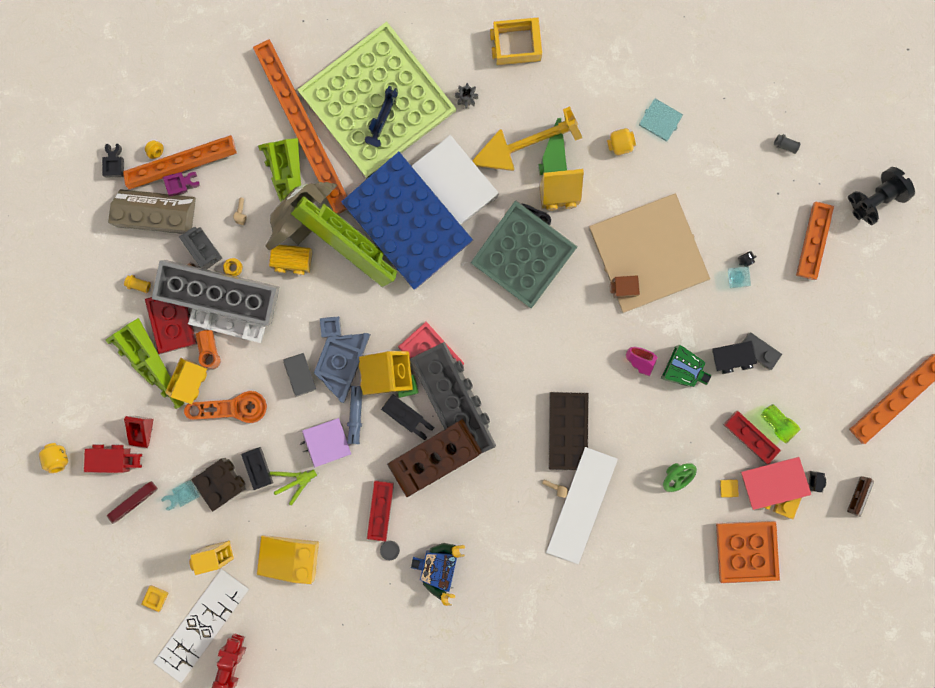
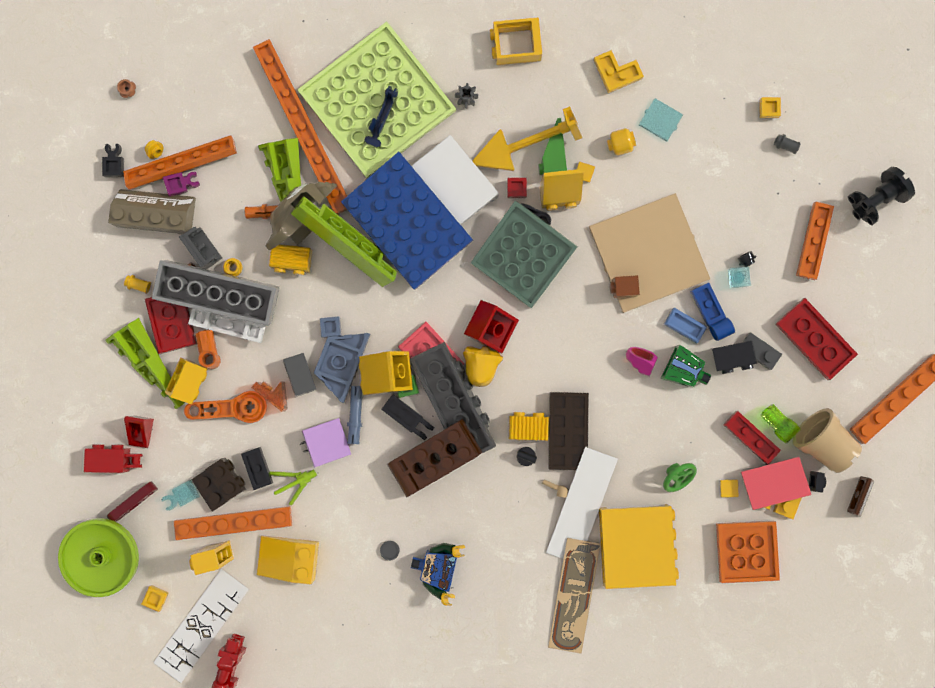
(53, 458): yellow head -> none
(98, 557): none -> lime dish
(123, 84): none -> nougat plate
(233, 523): none -> orange plate
(238, 216): tan hand -> none
(259, 212): none -> orange pin
(276, 398): none -> clear orange slope
(380, 510): red plate -> none
(481, 365): none -> yellow piece
(491, 326): none -> red slope
(516, 187): none -> red plate
(526, 456): none -> black plate
(528, 427): none -> yellow brick
(574, 595): none -> sticker
(588, 171): none -> yellow piece
(615, 76): none -> yellow plate
(638, 547): none -> yellow panel
(685, 325): none -> medium blue tile
(712, 312): none -> blue plate
(770, 107): none -> yellow plate
(816, 339): none -> red plate
(827, 441): none -> tan piece

